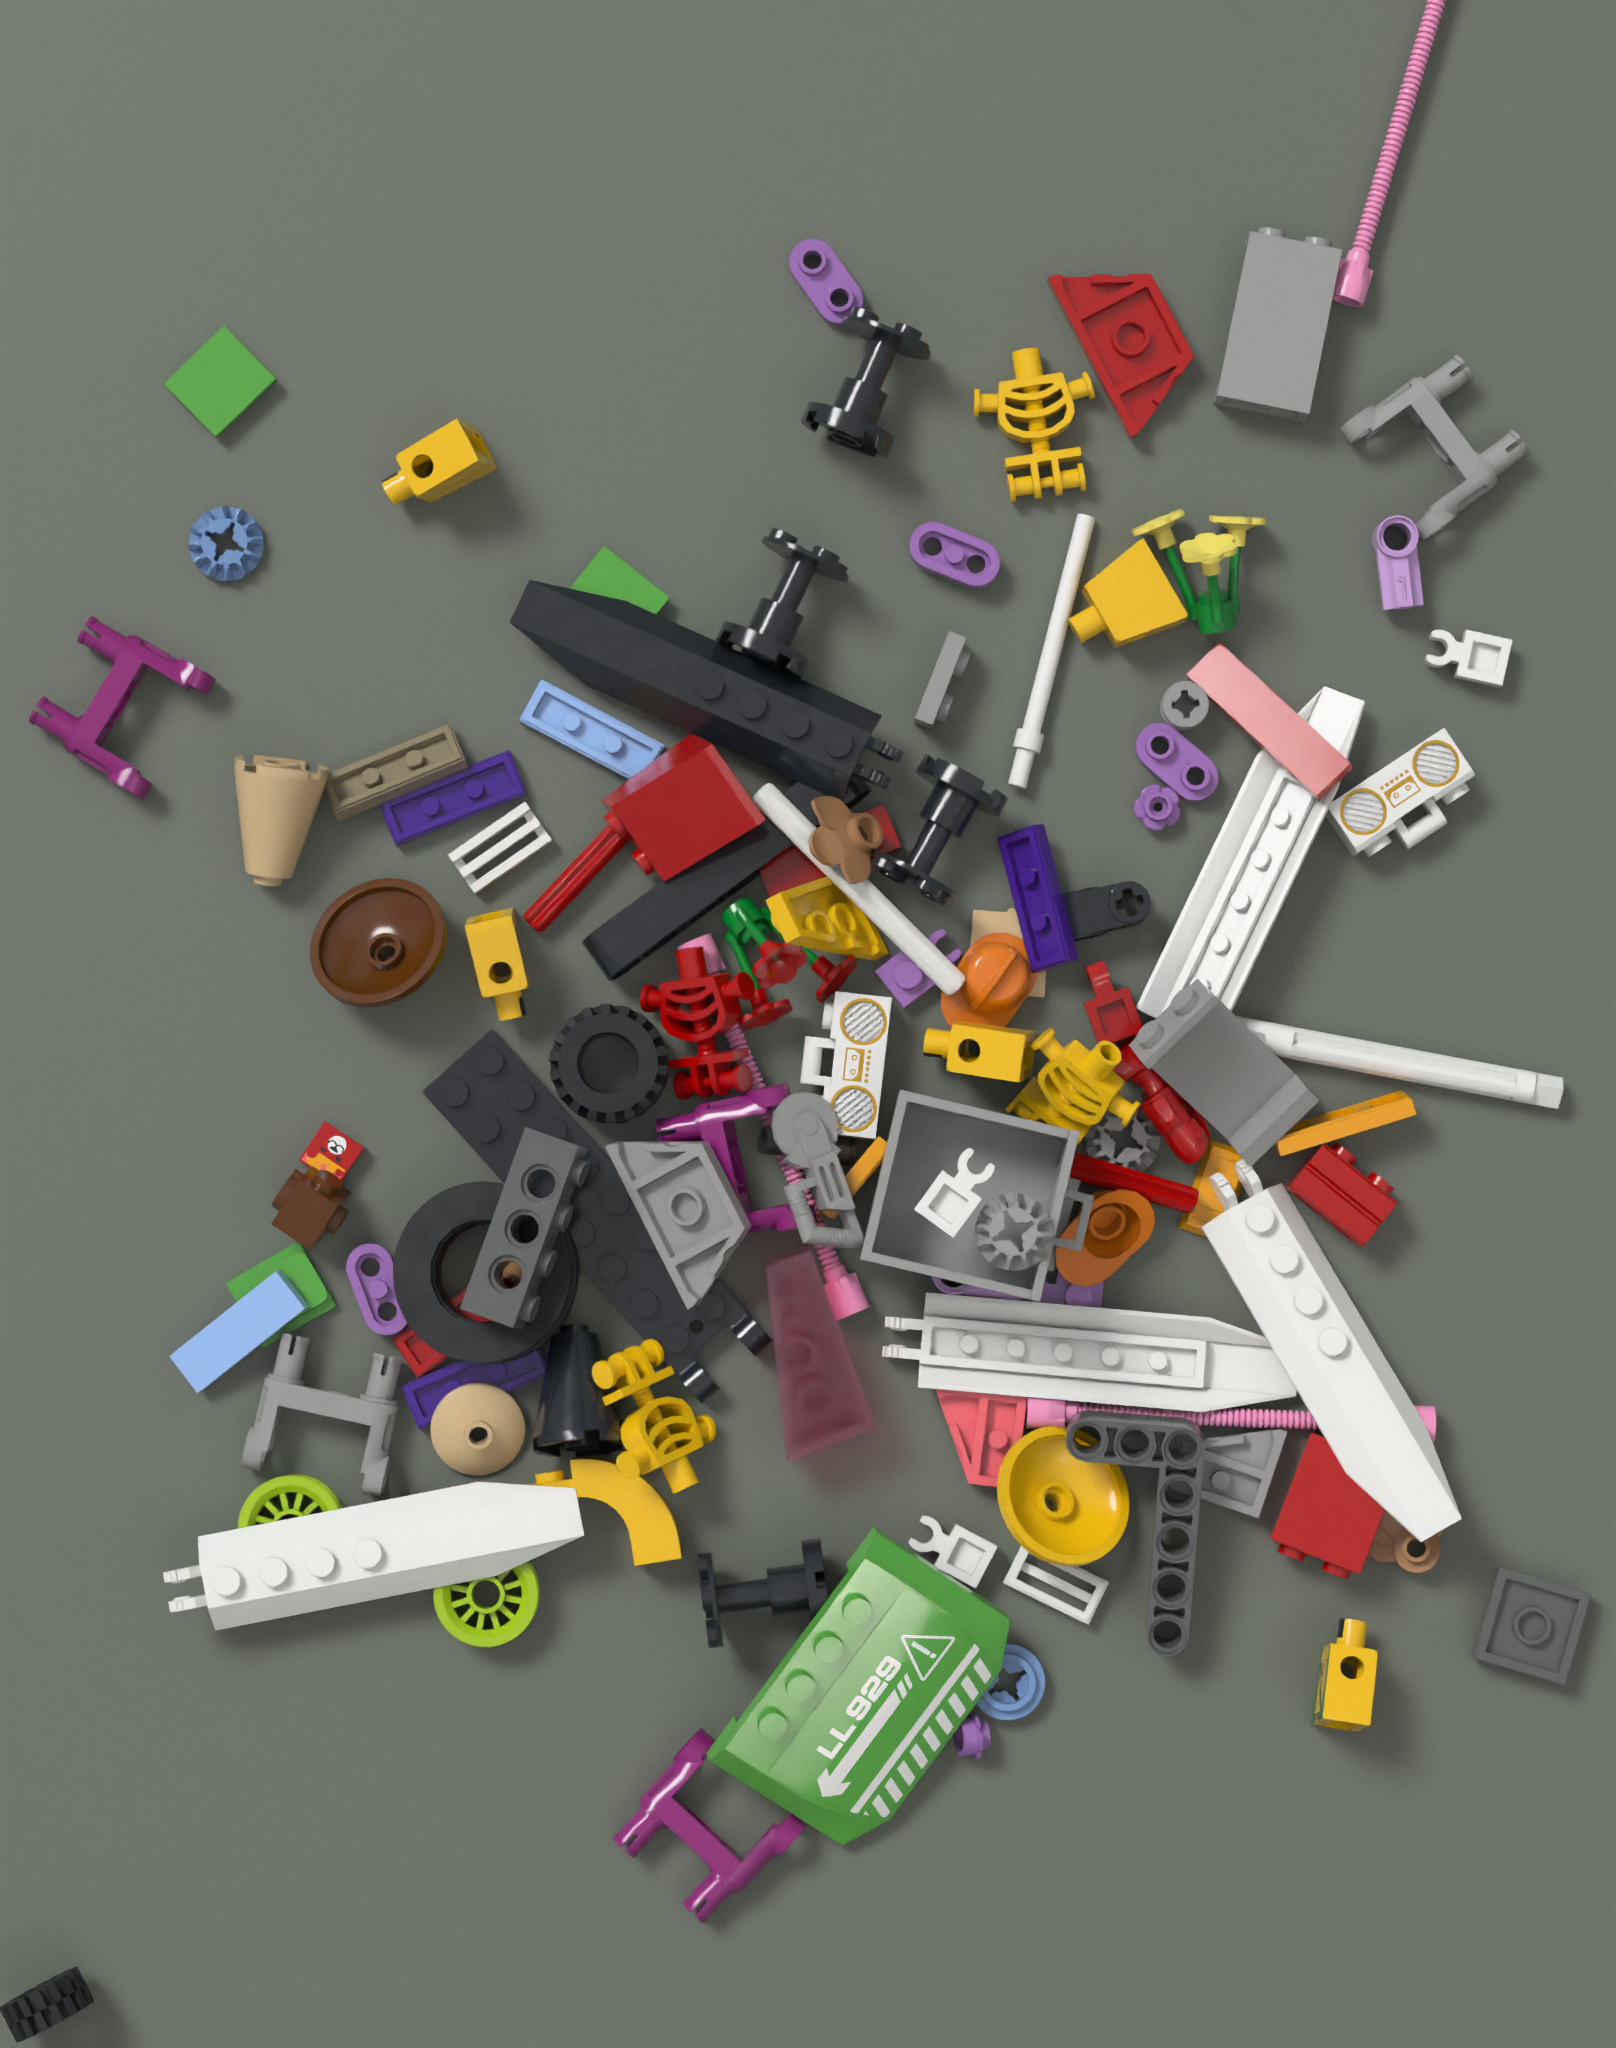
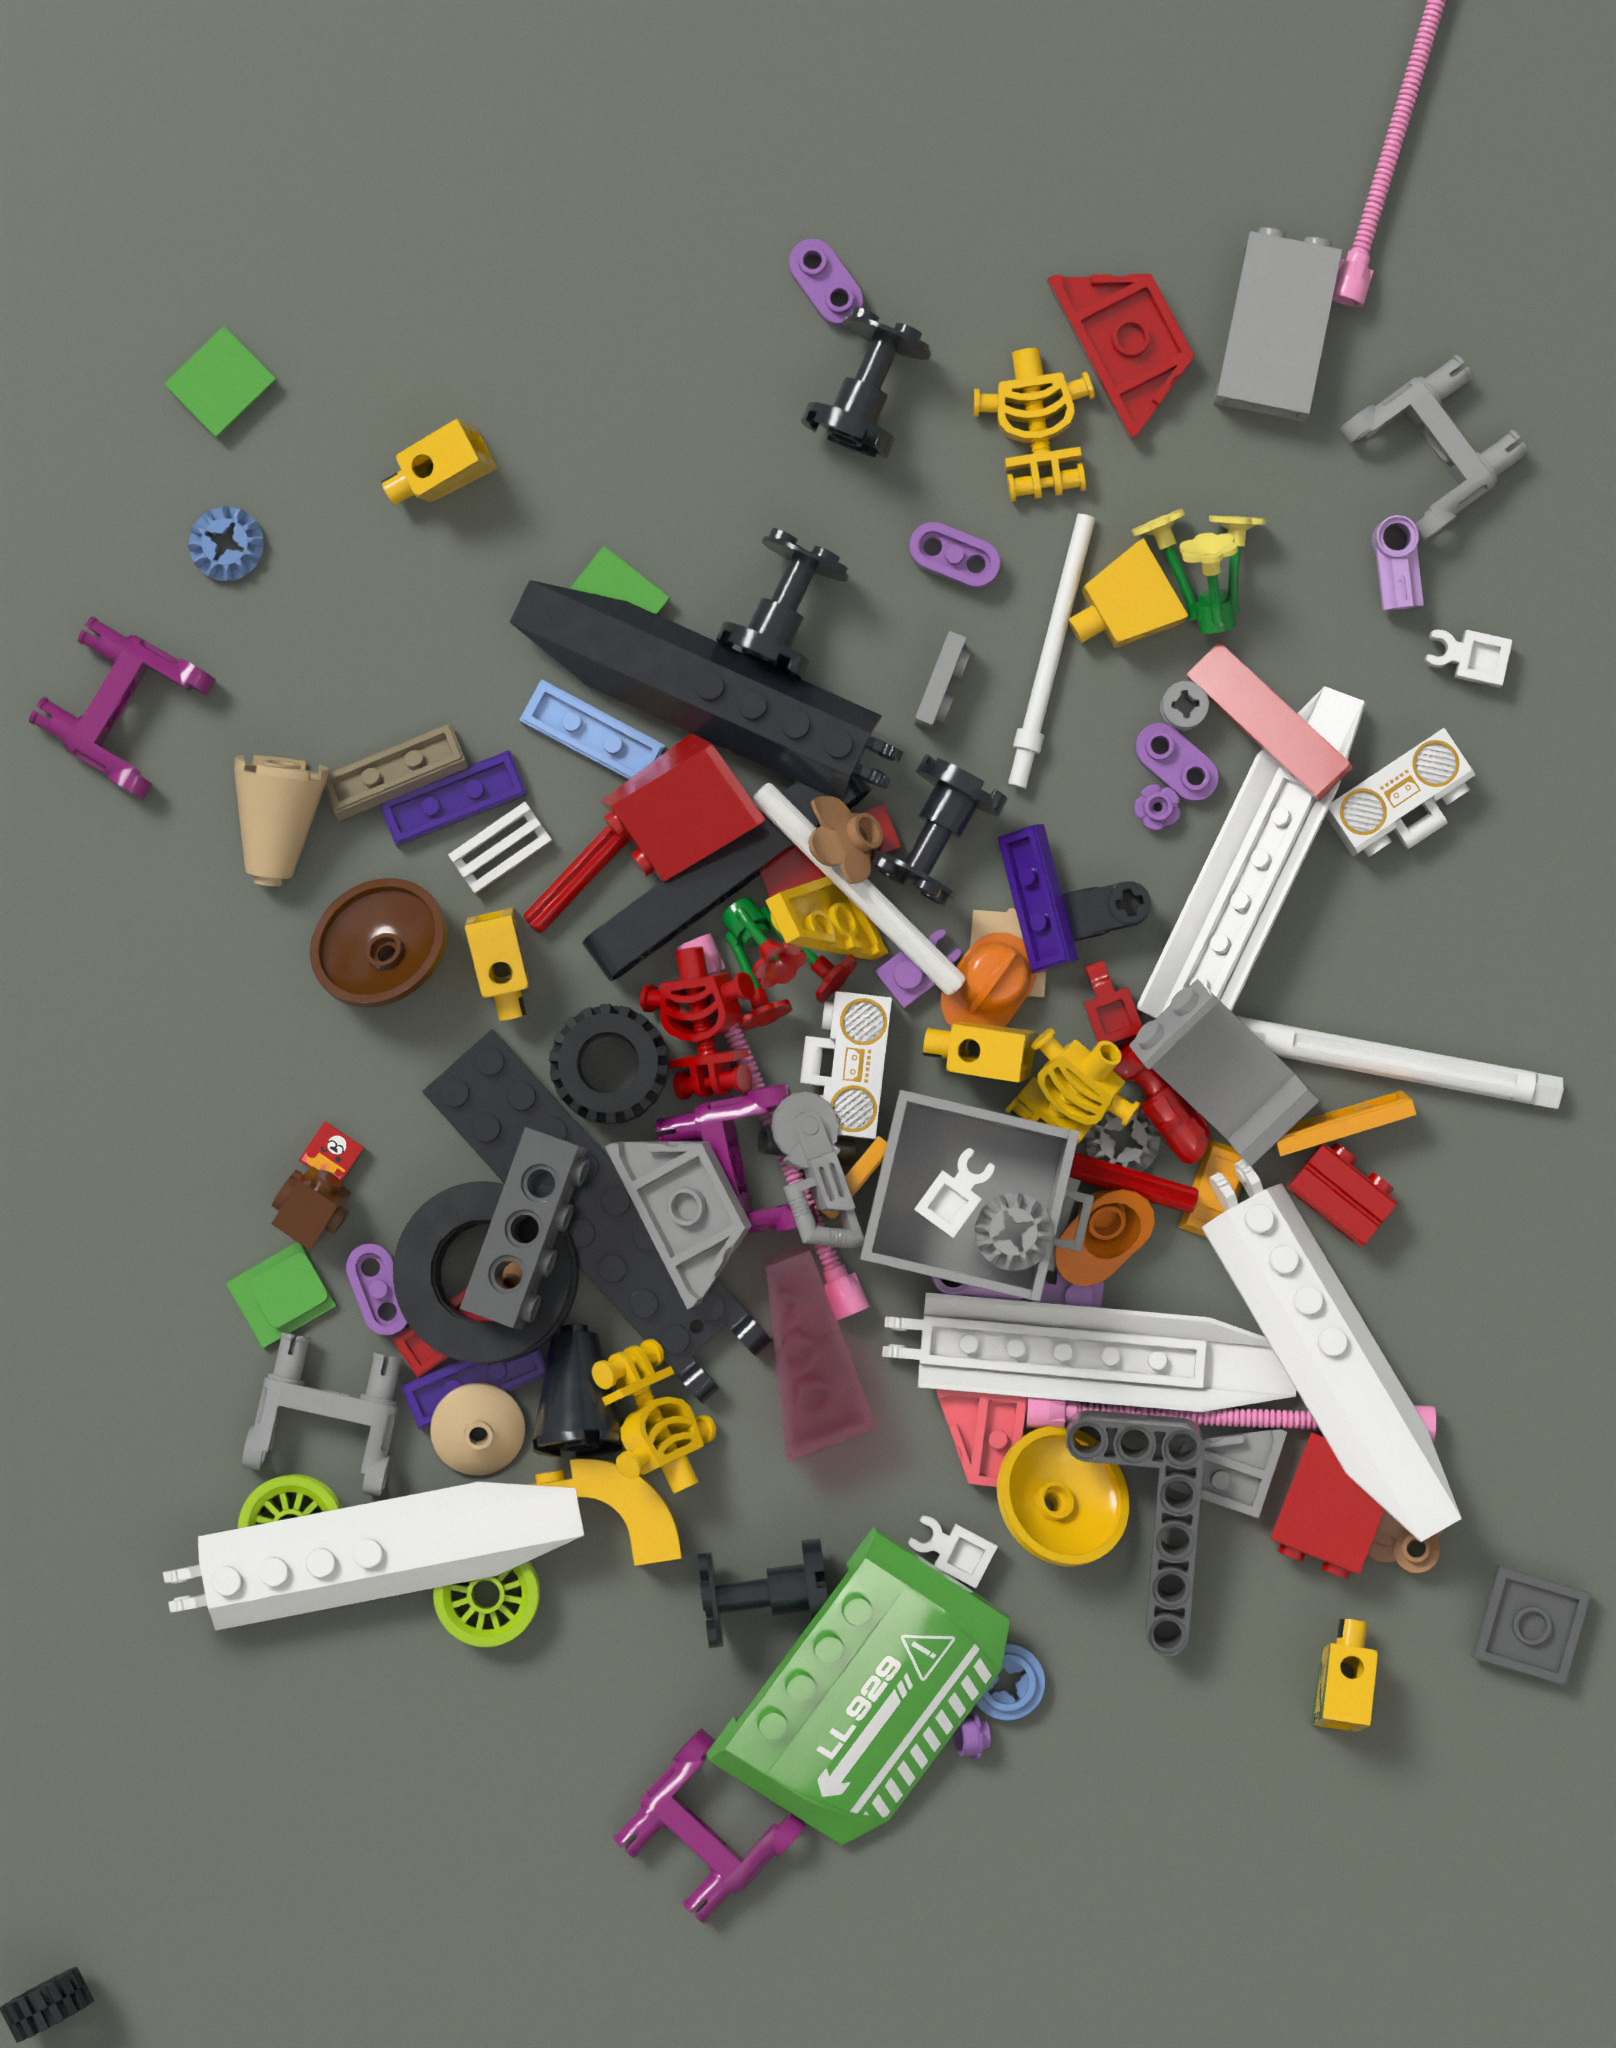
(239, 1331): light blue tile -> none
(1092, 1599): white tile -> none

